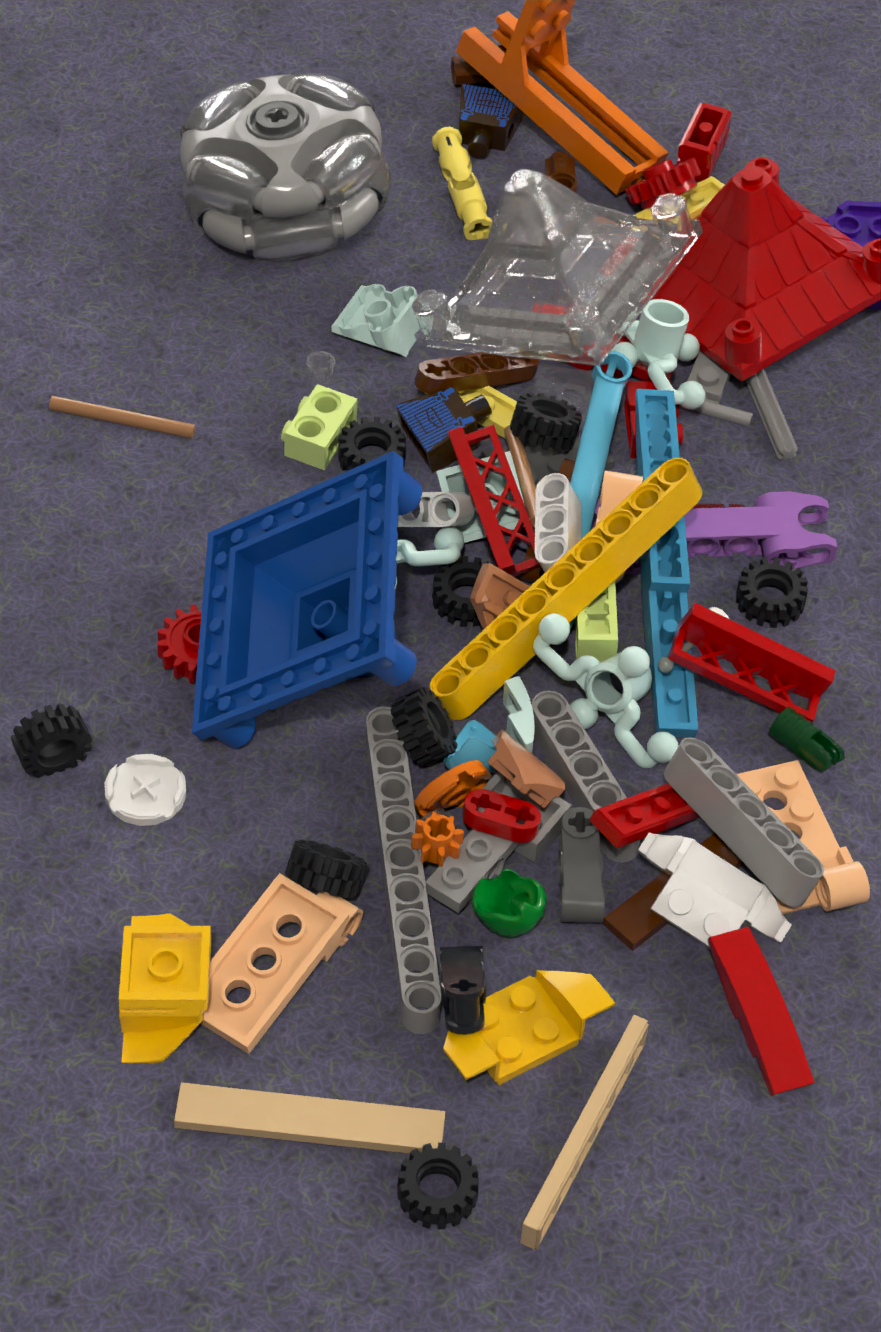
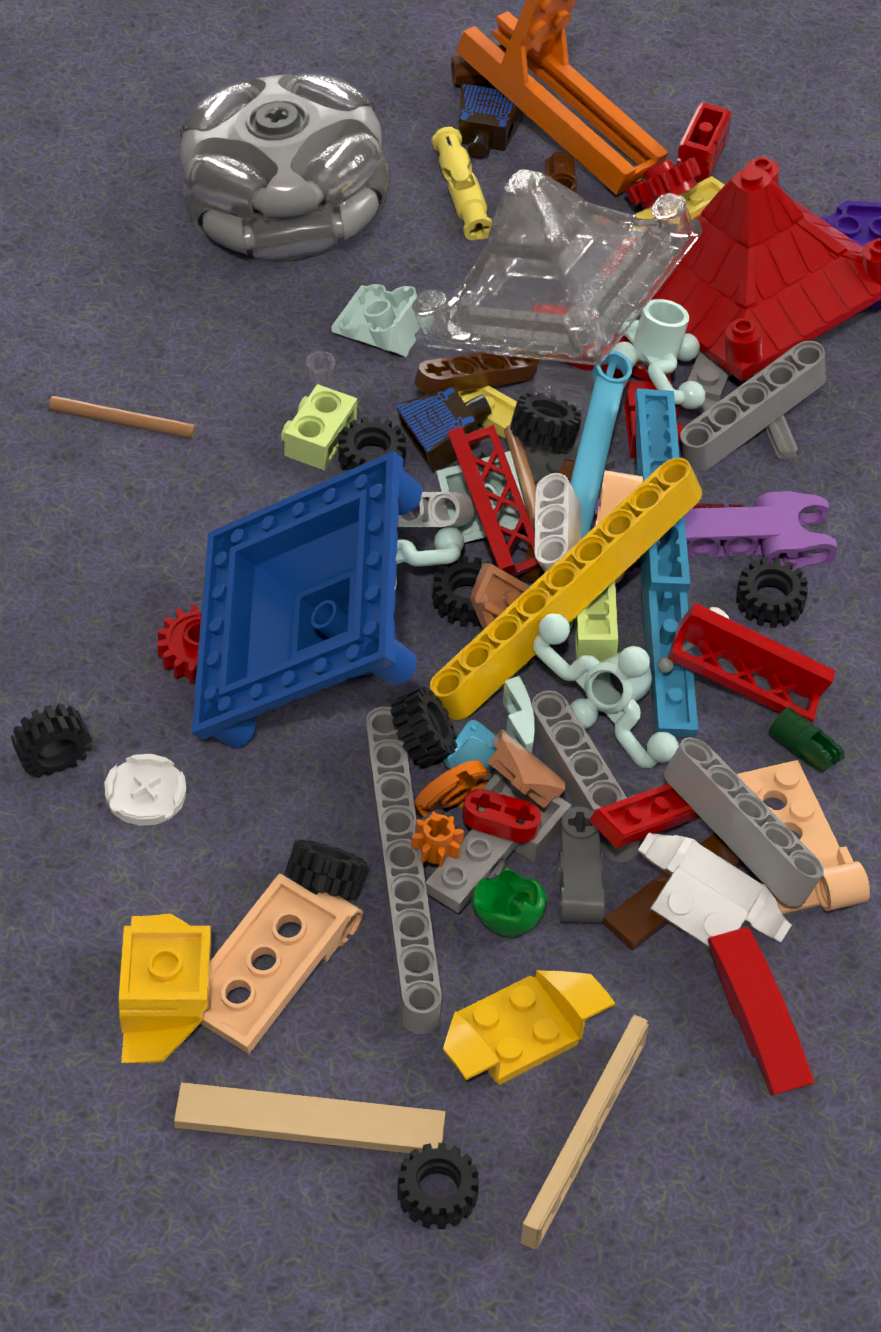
(463, 988): black piece -> none
(754, 405): none -> light grey beam

